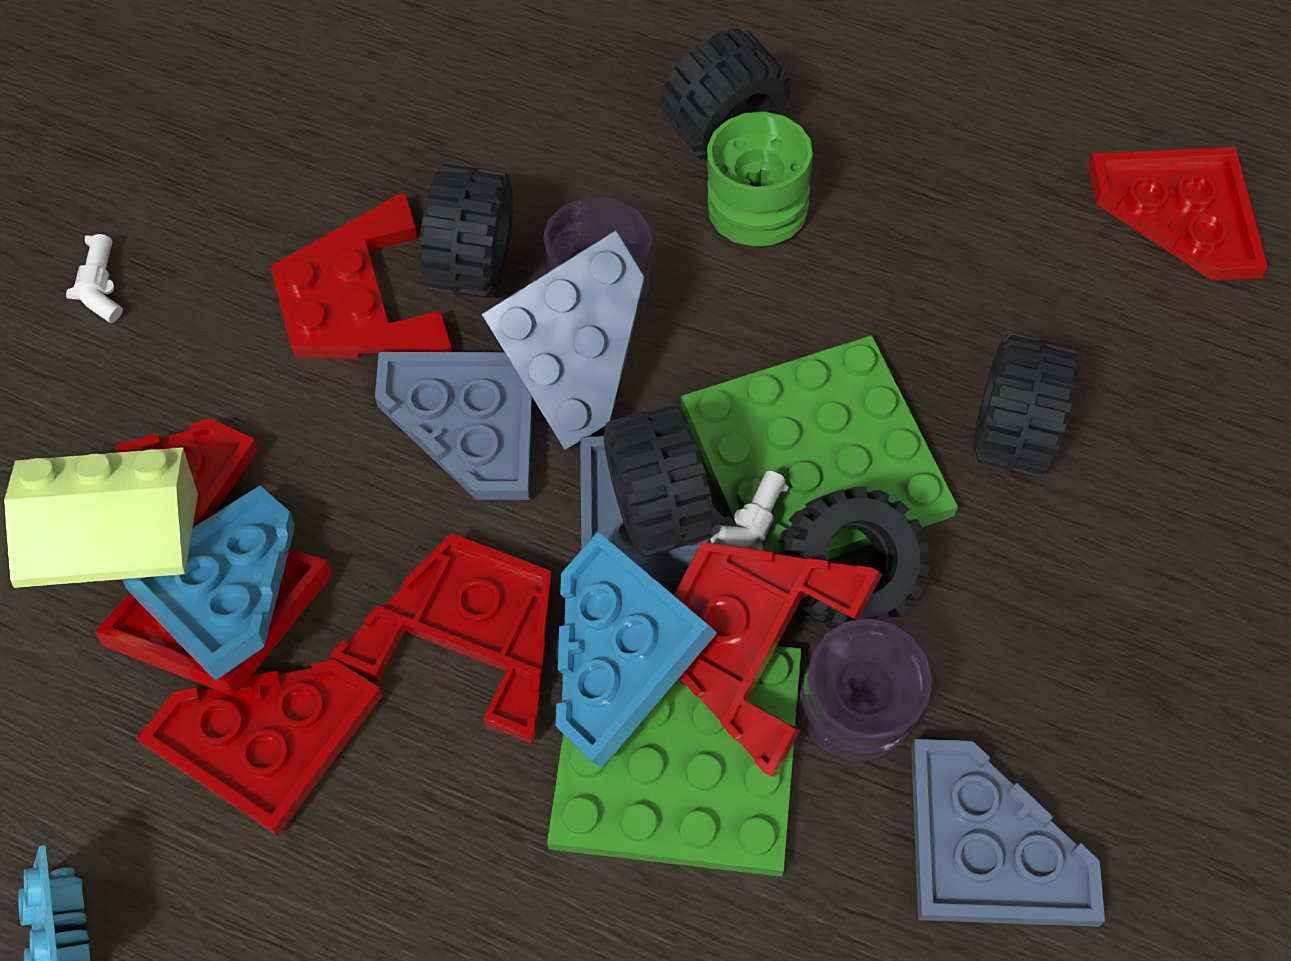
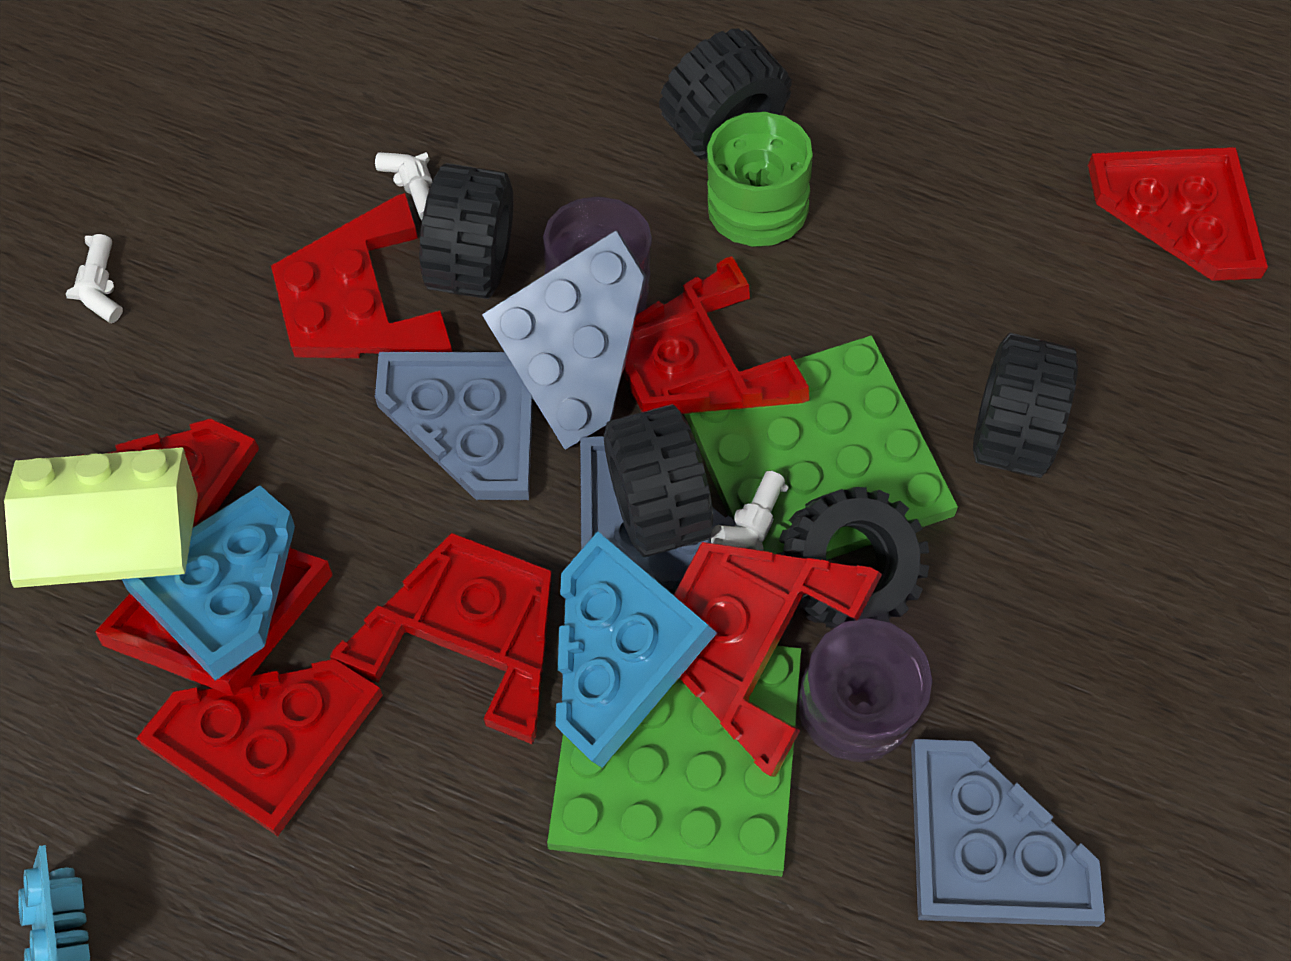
(410, 173): none -> white piece
(684, 363): none -> red wing

